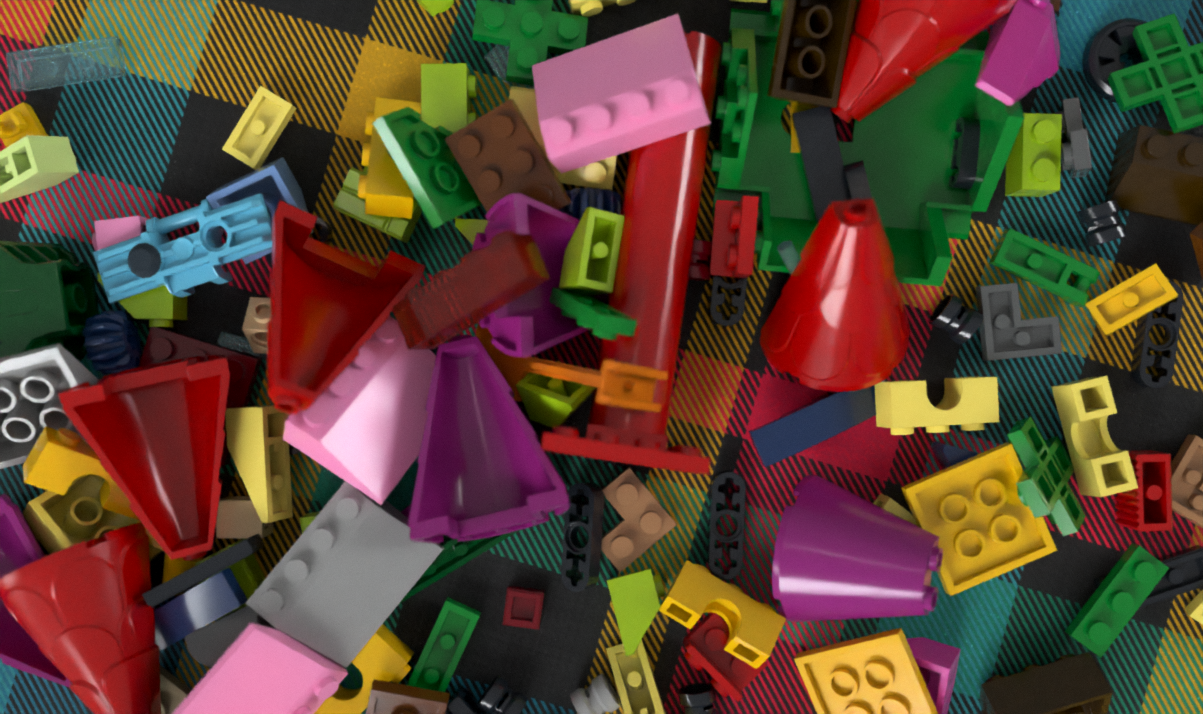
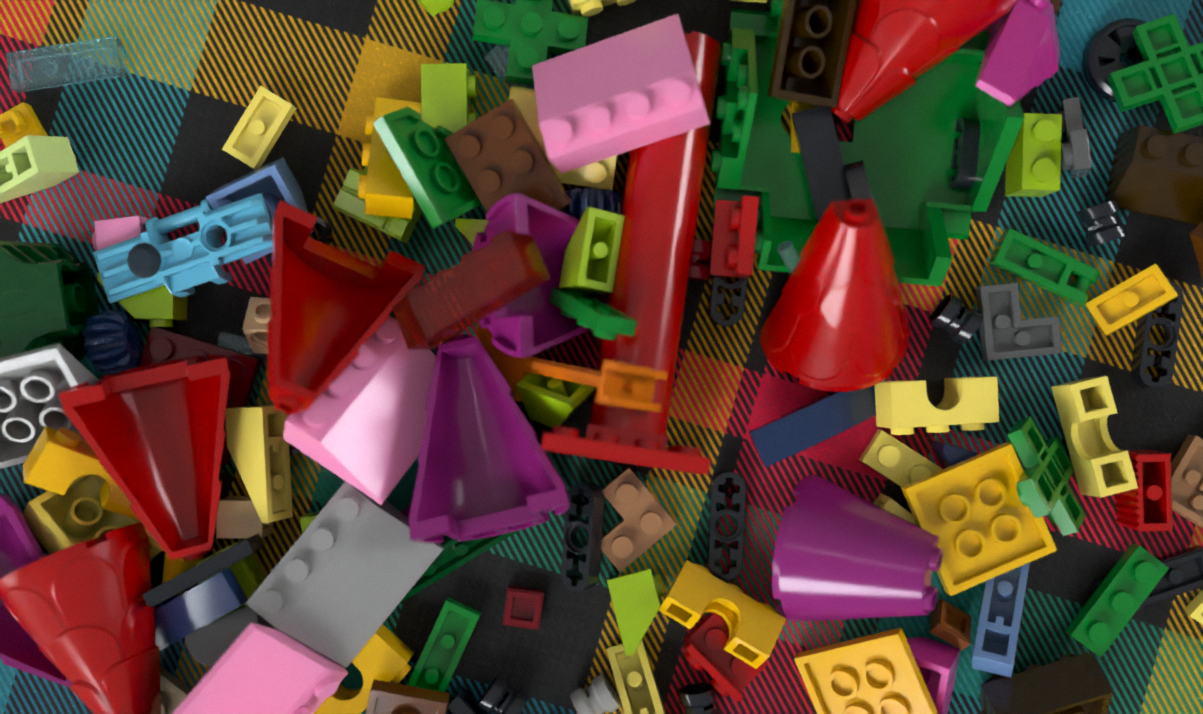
(896, 460): none -> light yellow plate
(951, 624): none -> dark orange tile
(1000, 622): none -> medium blue slope

